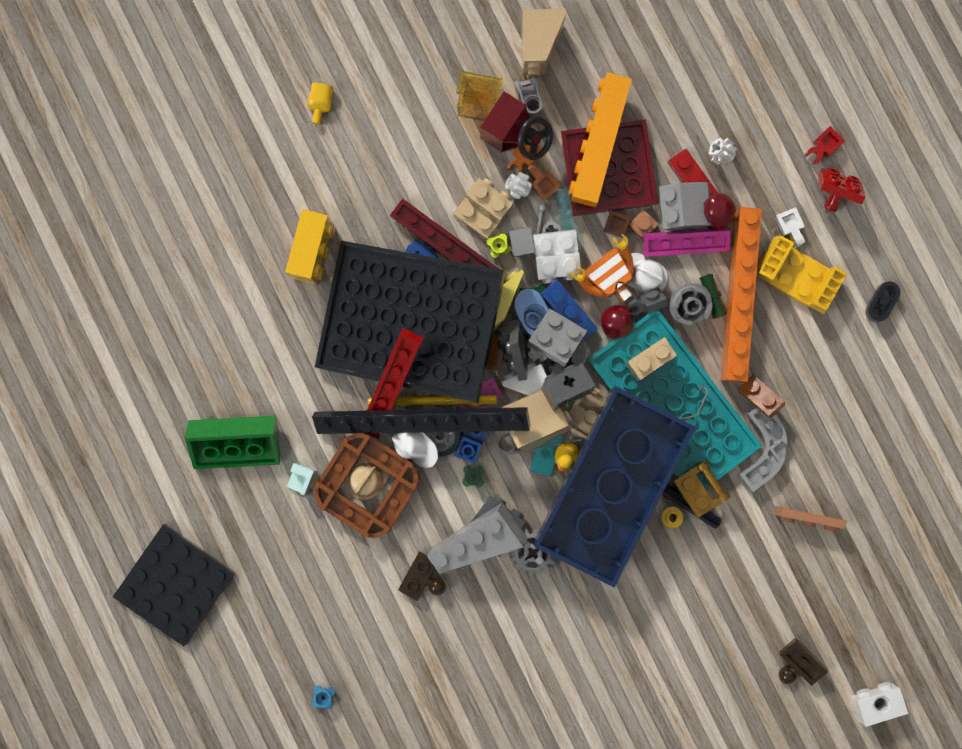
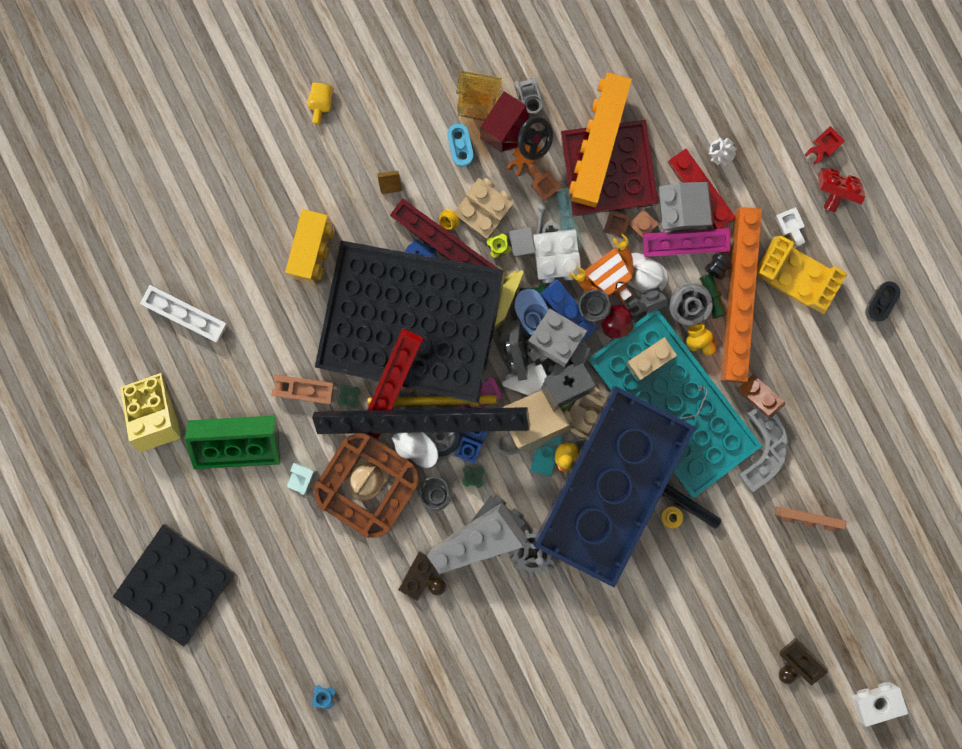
(149, 413): none -> light yellow slope
(184, 314): none -> white plate
(303, 389): none -> nougat plate
(345, 391): none -> clear green plate
(389, 182): none -> pearl gold slope
(435, 493): none -> dark grey hair
(448, 219): none -> yellow plate
(460, 146): none -> medium azure plate
(496, 355): dark orange plate -> none
(518, 185): white gear -> none
(539, 38): tan slope -> none
(595, 305): none -> dark grey hair
(694, 491): pearl gold plate -> none
(700, 339): none -> yellow animal
(718, 266): none -> black wheel
(719, 209): dark red hair -> none

